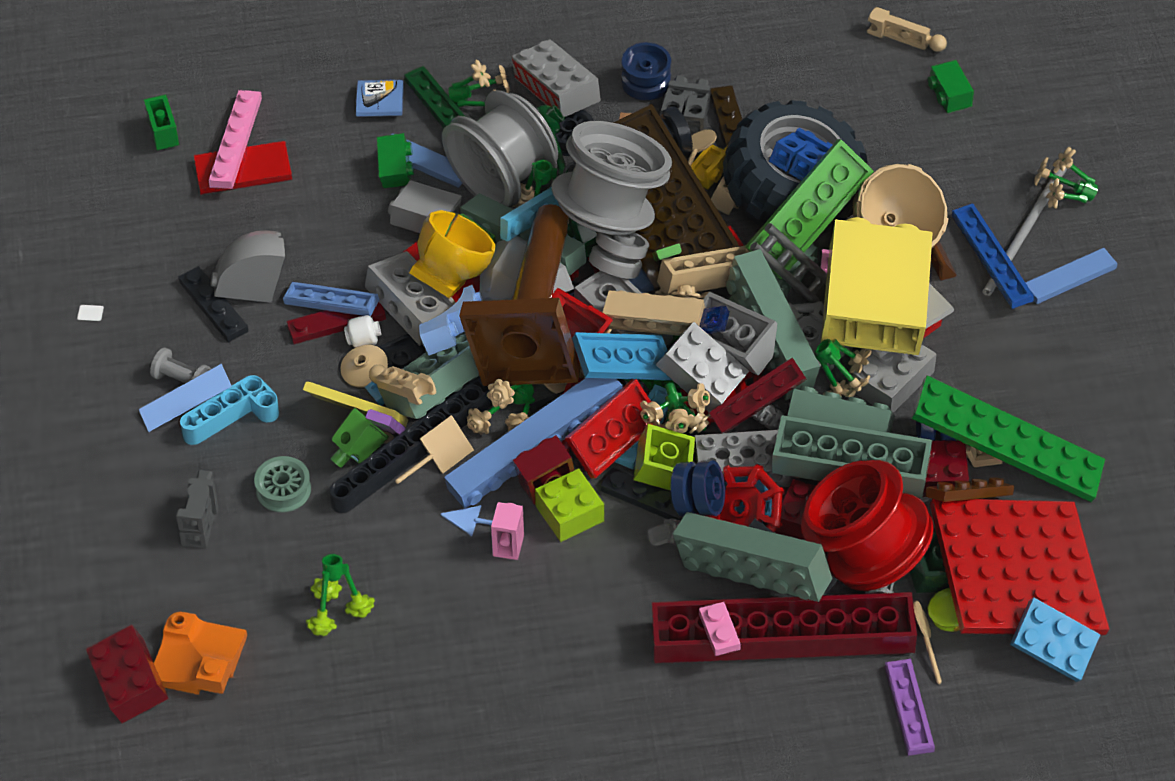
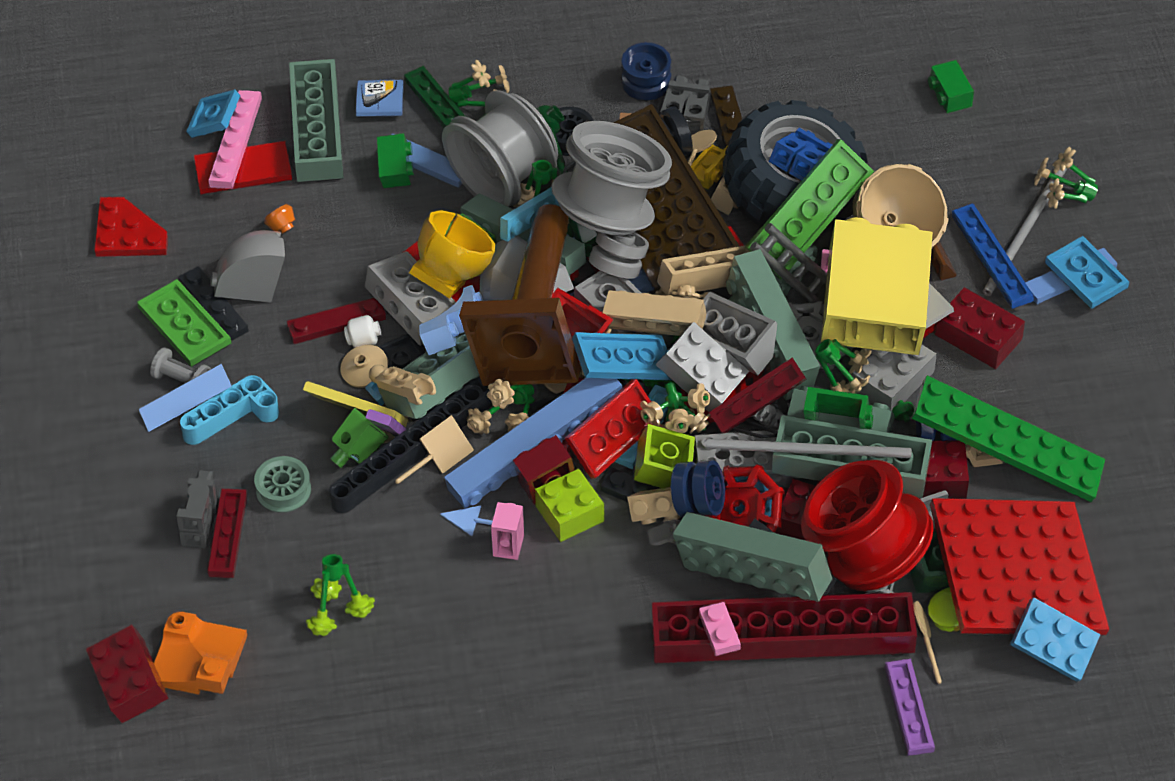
(90, 312): white sticker -> none
(127, 230): none -> red plate
(161, 122): green brick -> none
(184, 322): none -> bright green plate
(213, 113): none -> dark azure plate
(227, 533): none -> dark red plate
(281, 219): none -> orange cone
(316, 120): none -> sand green brick
(331, 299): medium blue tile -> none
(417, 202): light grey brick -> none
(556, 77): light grey brick -> none
(652, 504): none -> tan brick
(667, 252): bright green tile -> none
(714, 319): clear blue plate -> none
(755, 434): none -> black piece
(809, 448): none -> light grey piece
(838, 404): none -> green panel
(903, 411): none -> green piece
(904, 31): tan plate -> none
(965, 490): reddish brown plate -> none
(981, 328): none -> dark red brick
(1087, 272): none -> dark azure plate

